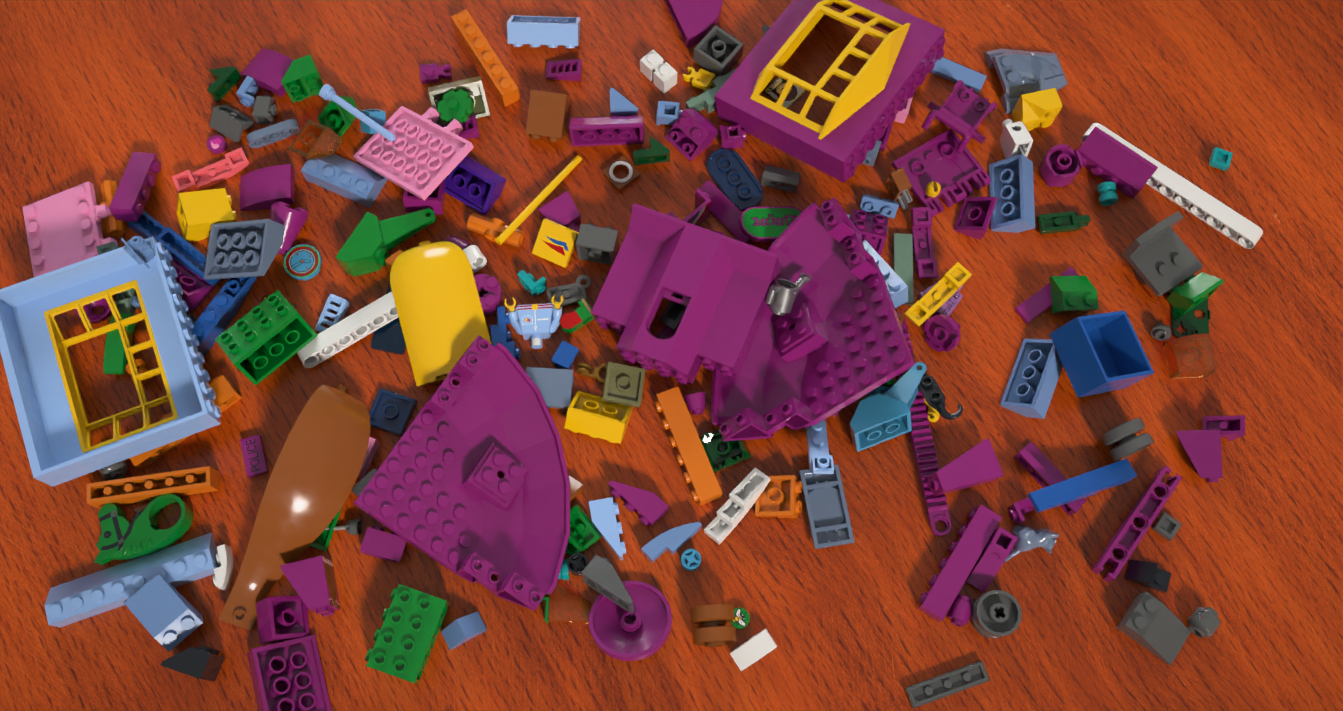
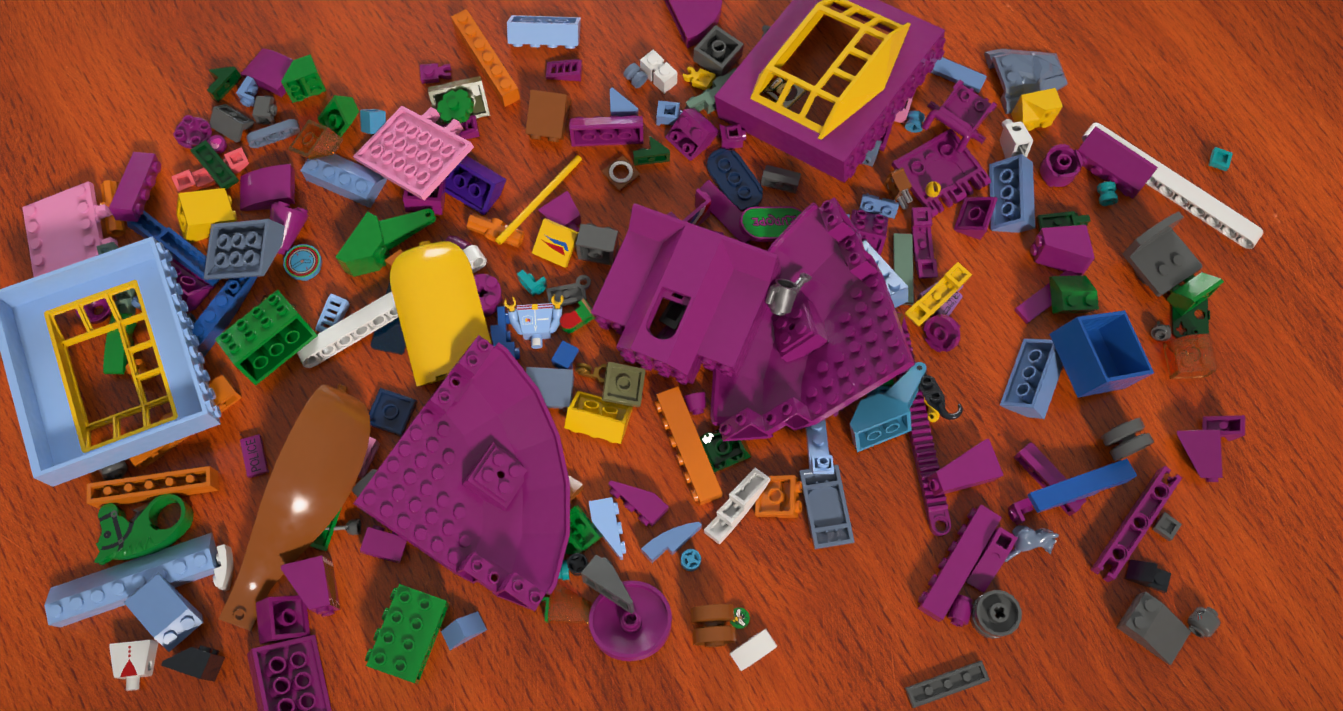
(133, 661): none -> white torso
(139, 250): medium blue hinge -> none
(192, 131): none -> magenta dish
(214, 165): none -> dark green plate
(328, 93): light blue piece -> none
(636, 76): none -> sand blue wheel
(914, 121): none -> dark azure wheel
(1064, 248): none -> magenta slope

